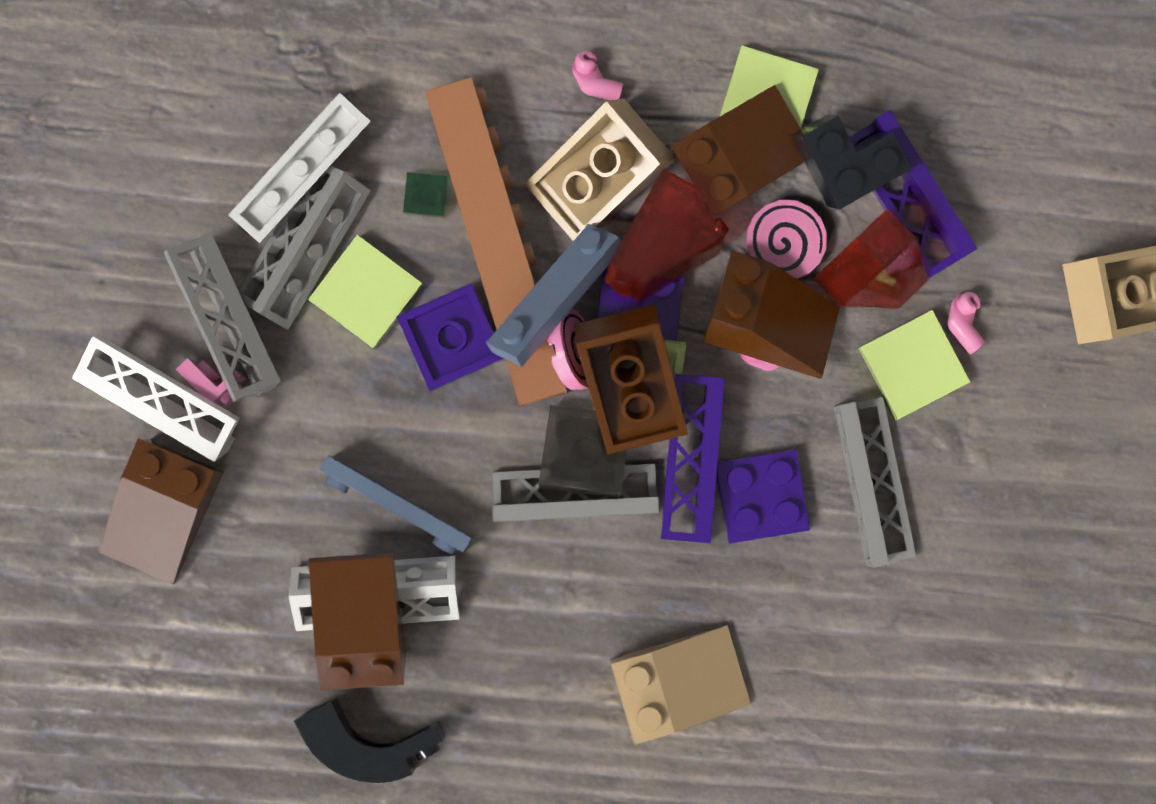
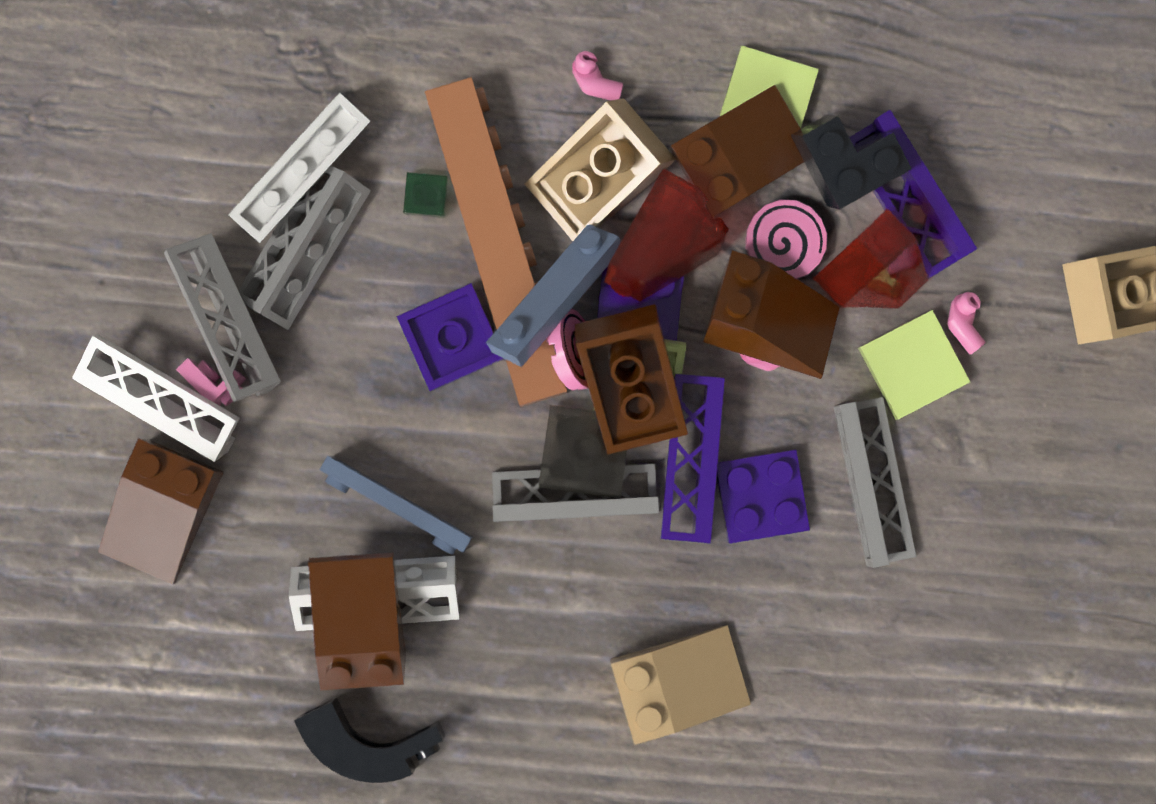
(365, 291): yellowish green tile -> none

